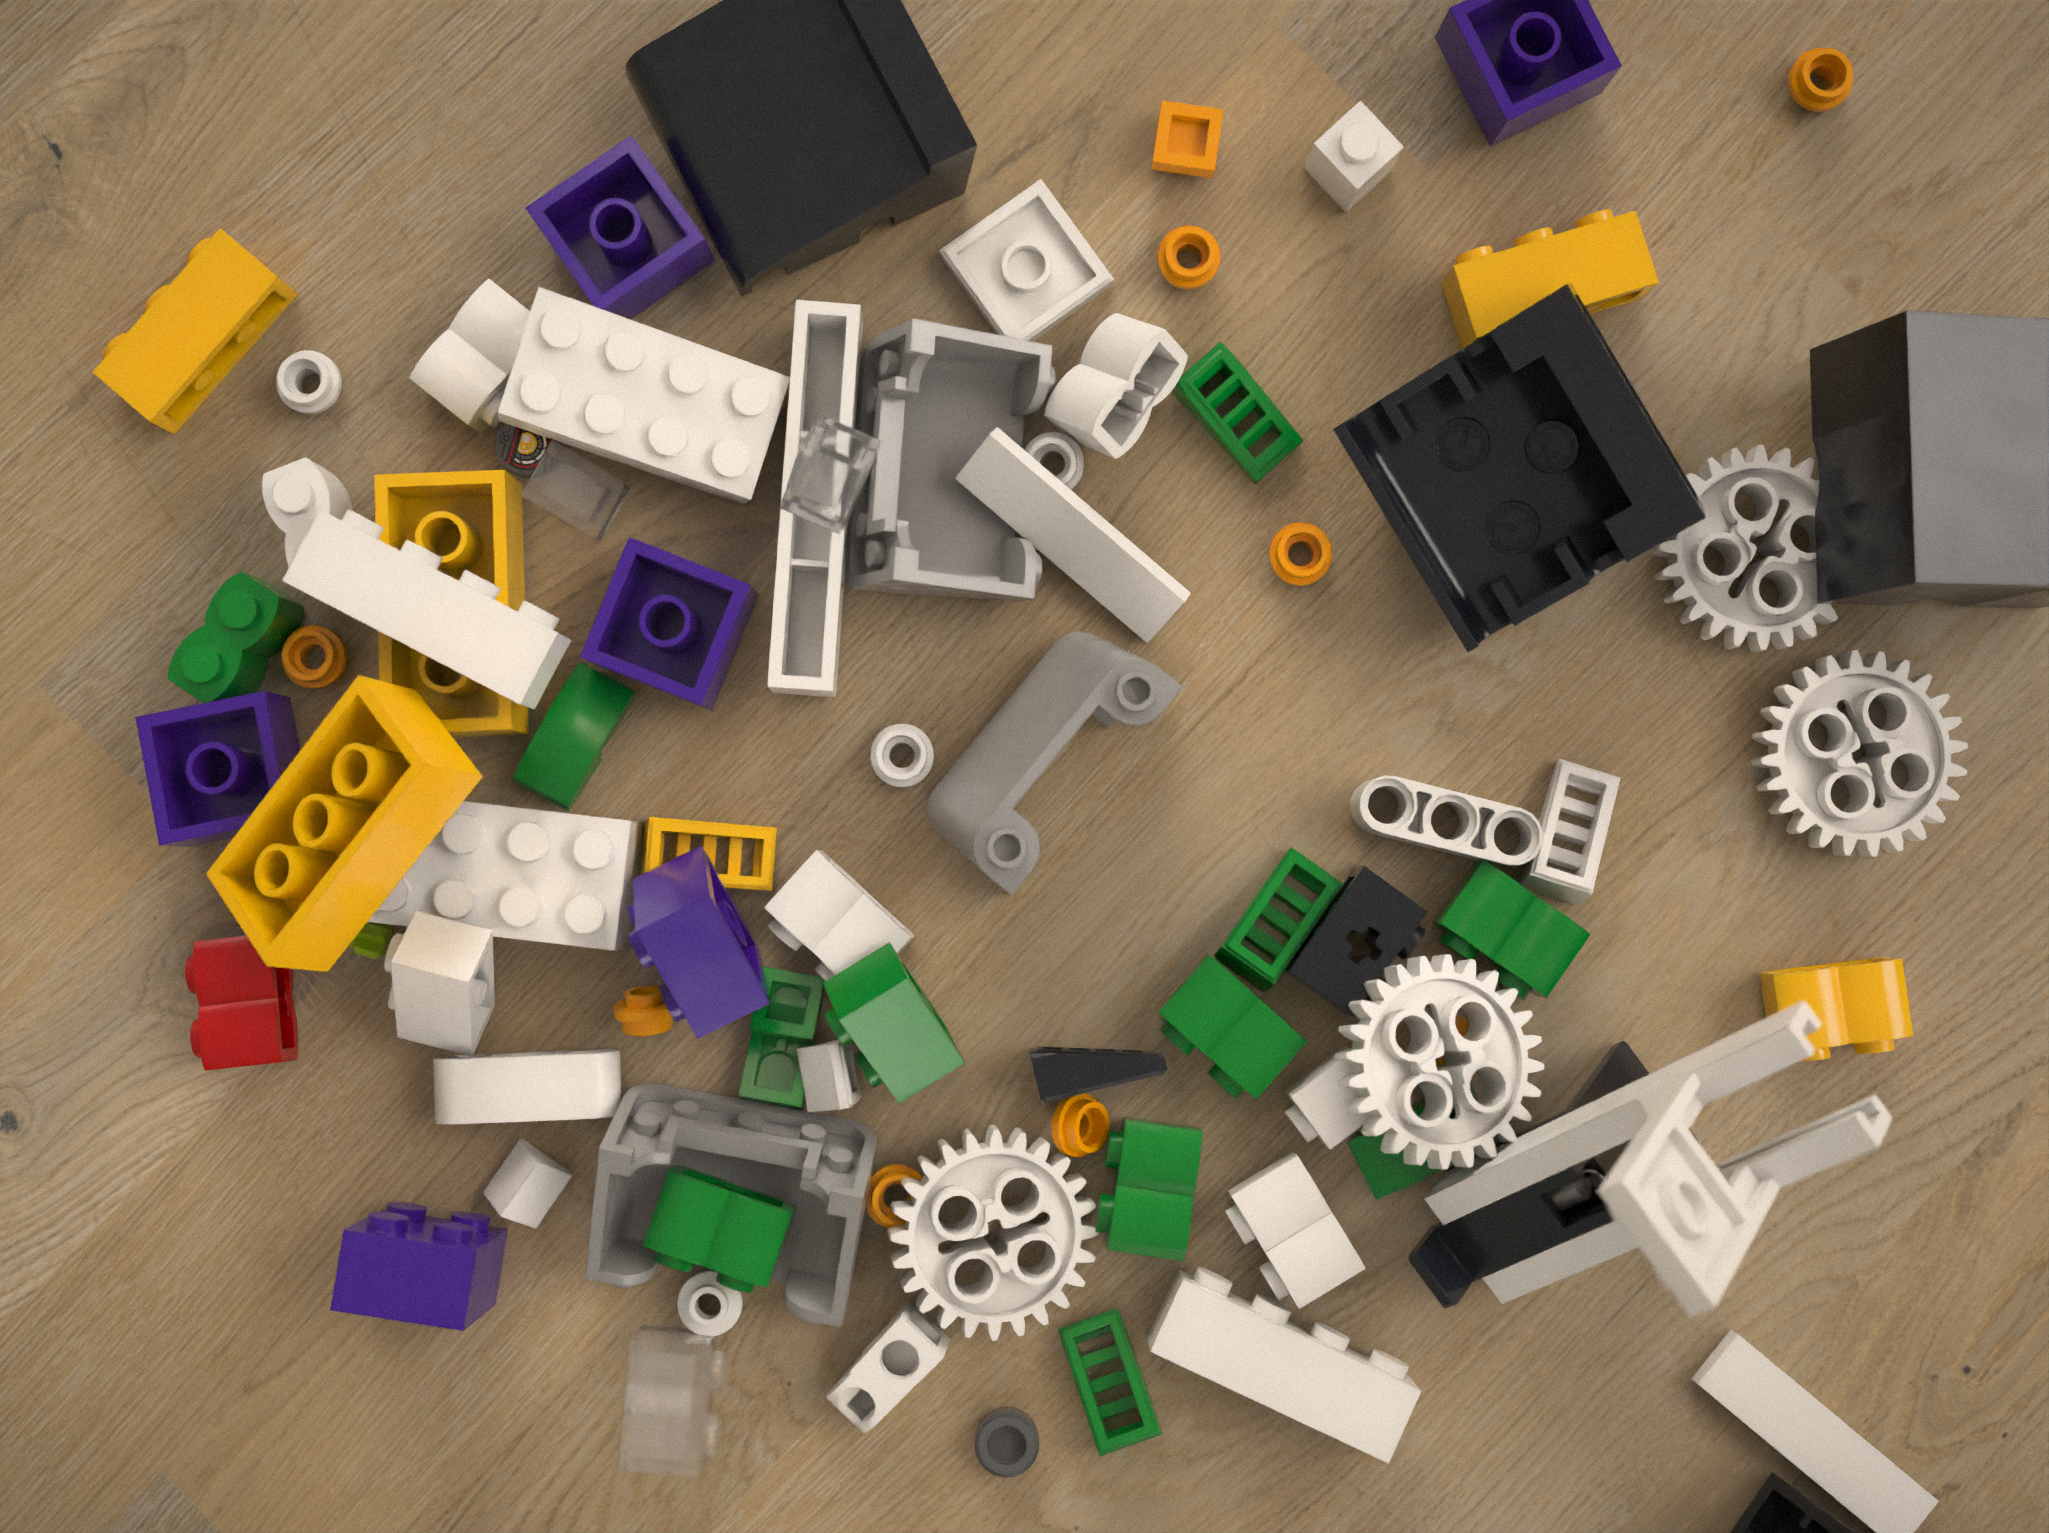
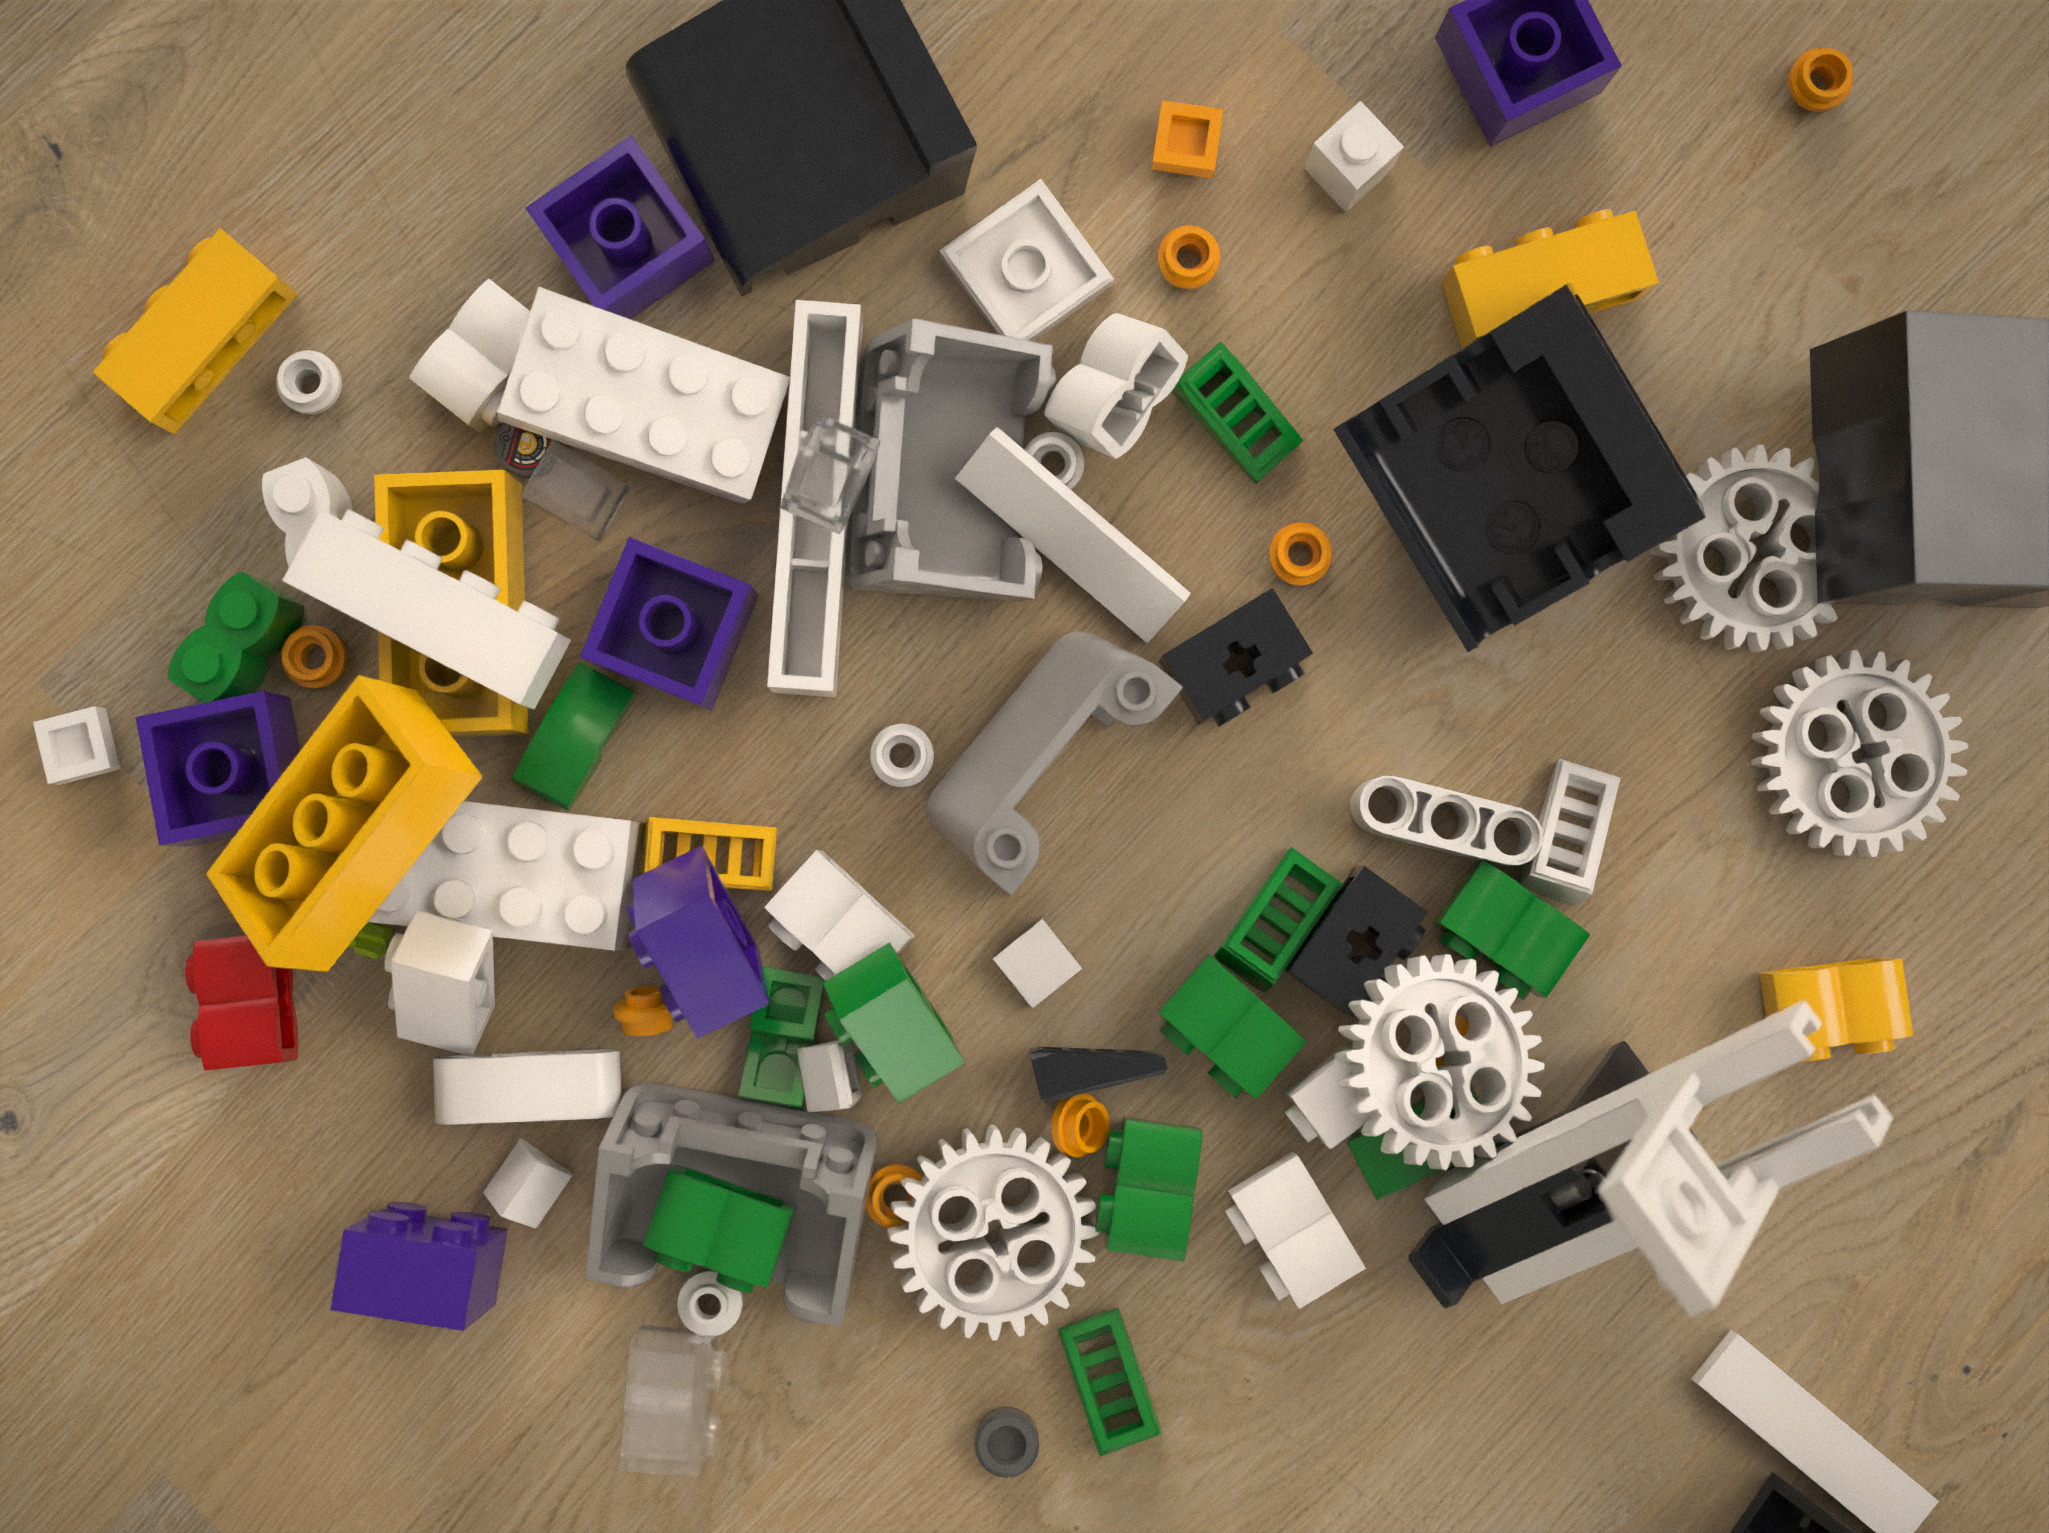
(76, 745): none -> white plate
(889, 1367): white leg -> none
(1037, 963): none -> white tile
(1257, 627): none -> black brick
(1284, 1364): white brick -> none

